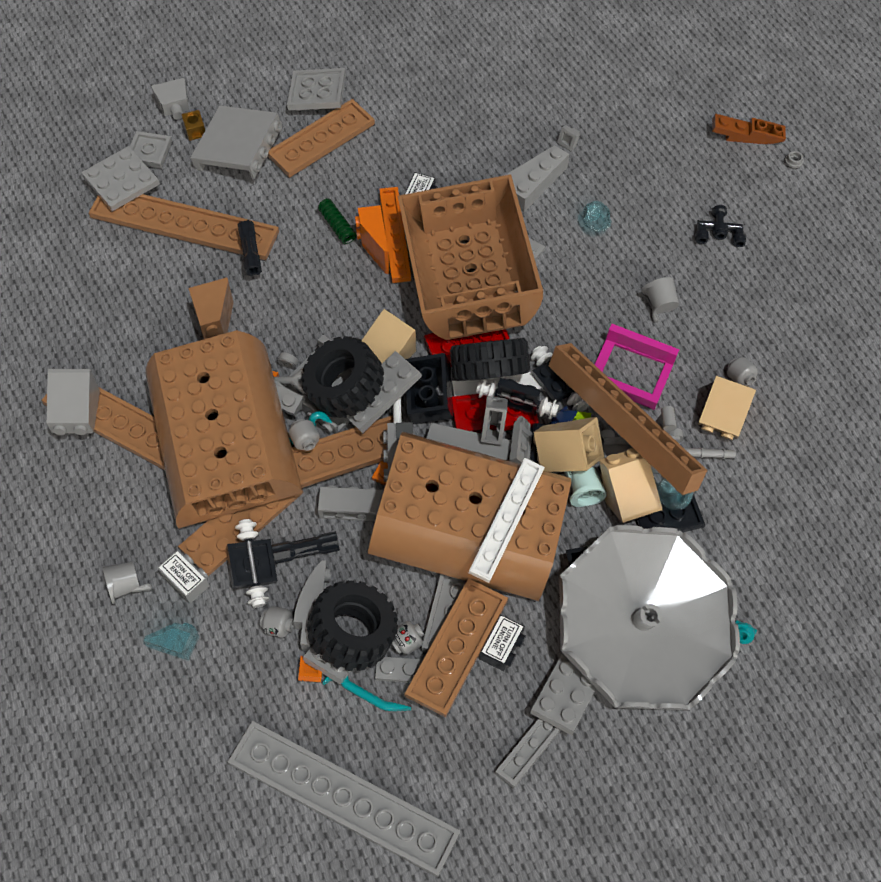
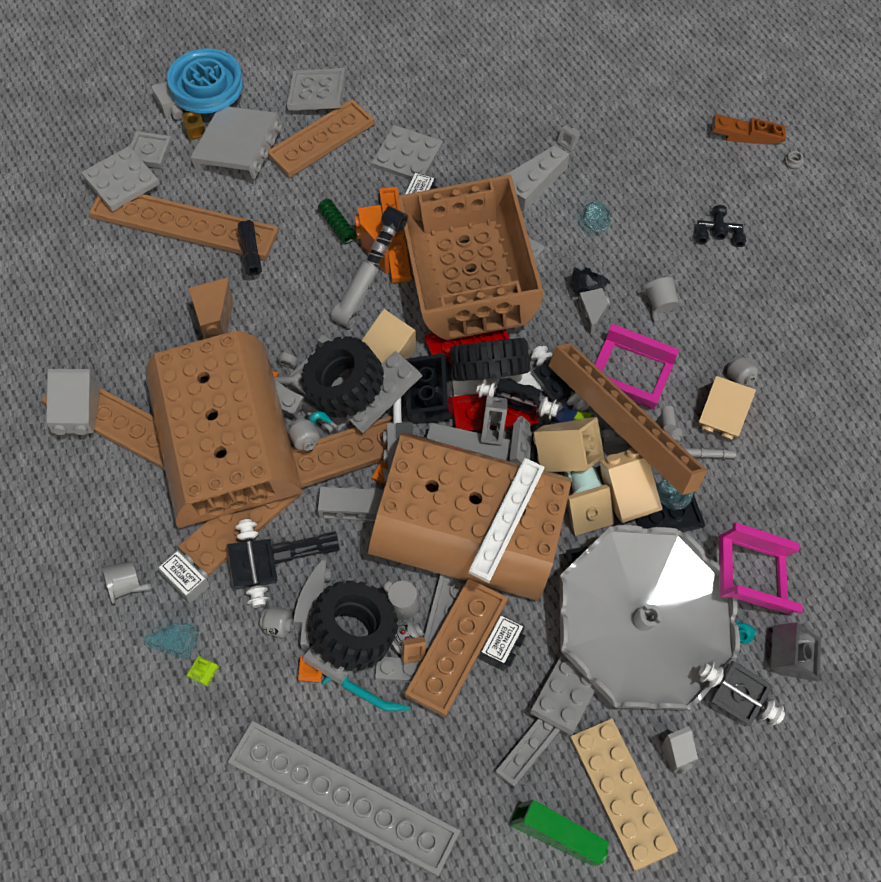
(202, 671): none -> lime tile
(205, 81): none -> dark azure wheel
(346, 311): none -> piece
(403, 597): none -> light grey hat
(407, 153): none -> light grey plate
(413, 650): none -> medium nougat tile
(559, 832): none -> green slope
(586, 280): none -> black hair
(590, 510): none -> tan plate
(593, 308): none -> light grey slope
(623, 795): none -> tan plate
(680, 750): none -> light grey slope
(741, 693): none -> black plate
(764, 543): none -> dark pink piece
(795, 651): none -> flat silver slope

